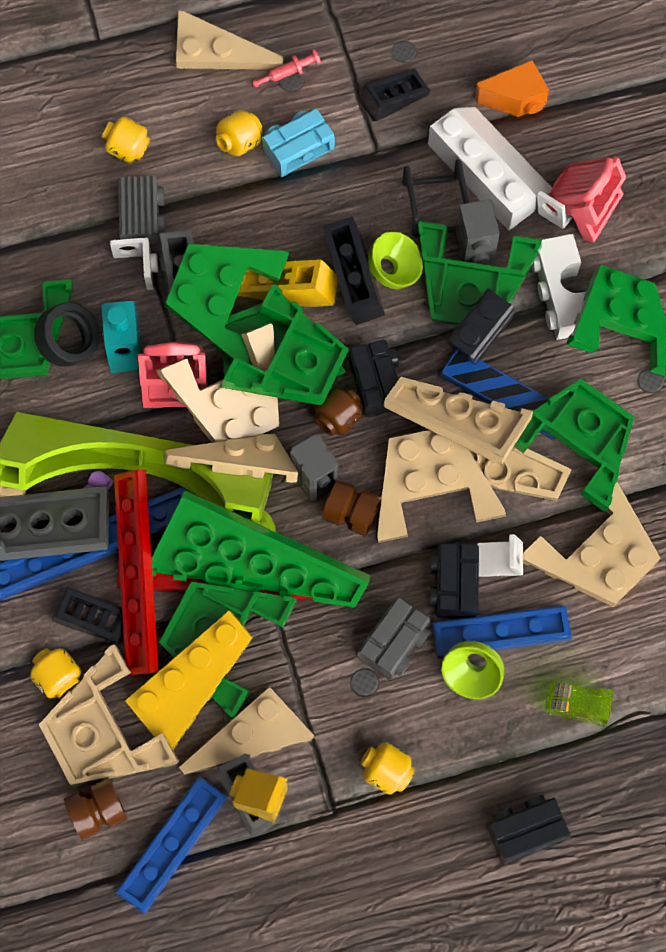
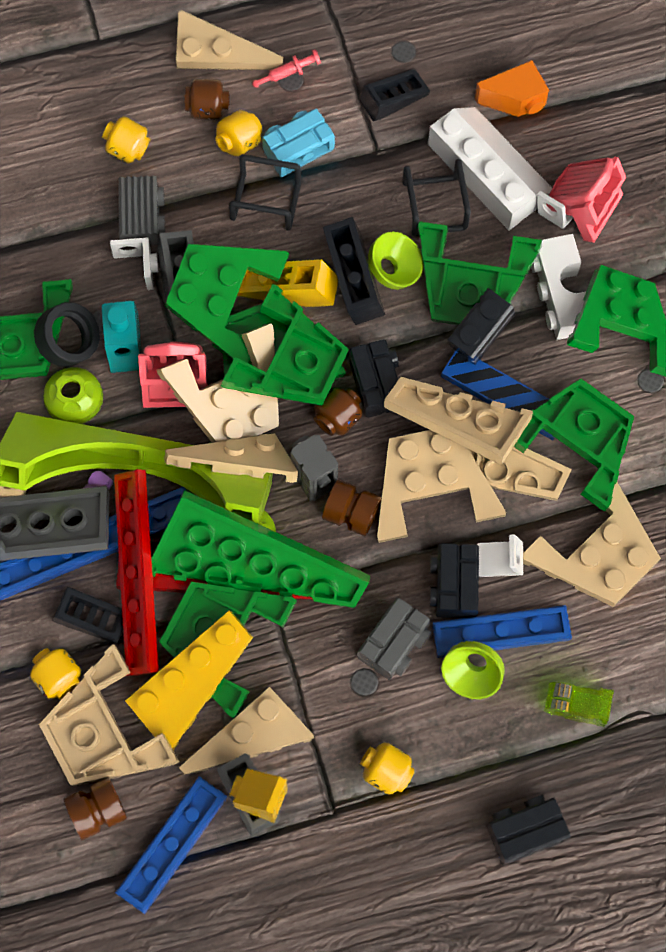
(76, 409): none -> lime piece
(206, 99): none -> reddish brown head
(236, 204): none -> black piece
(477, 232): dark grey brick -> none

